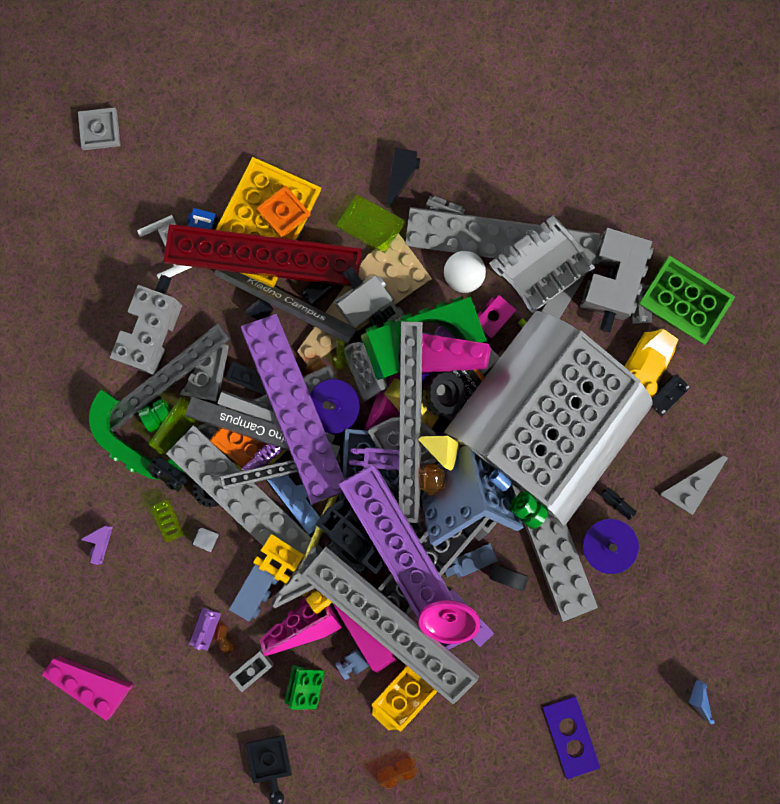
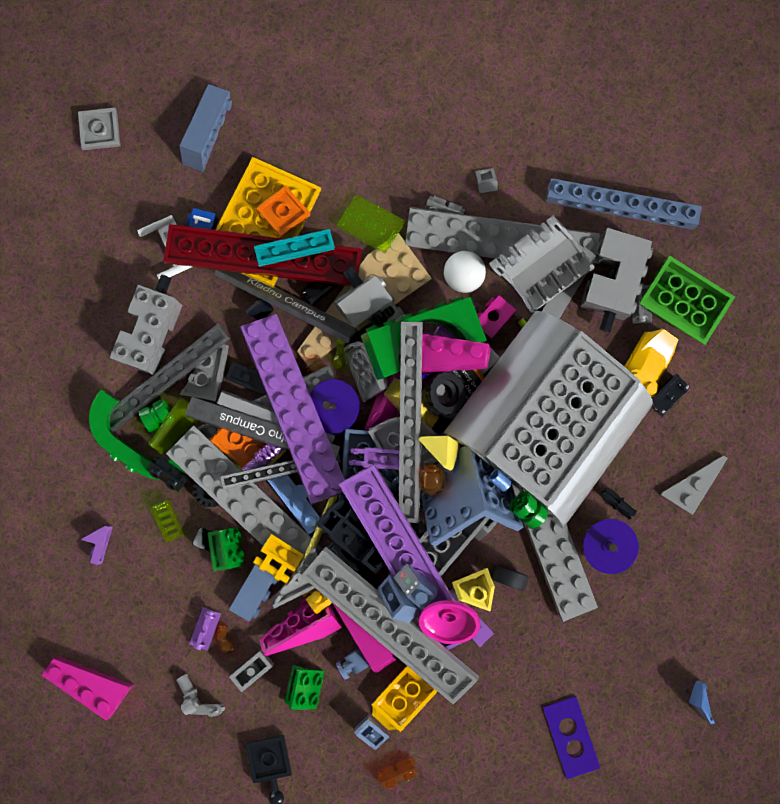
(192, 704): none -> light grey pin
(205, 127): none -> sand blue wedge
(226, 549): none -> green bracket
(294, 247): none -> teal plate
(371, 732): none -> sand blue slope
(396, 601): none -> sand blue slope
(402, 172): black slope -> none
(415, 586): none -> slope
(472, 561): sand blue hinge -> none
(476, 589): none -> light yellow slope
(486, 180): none -> light grey slope
(623, 204): none -> sand blue brick

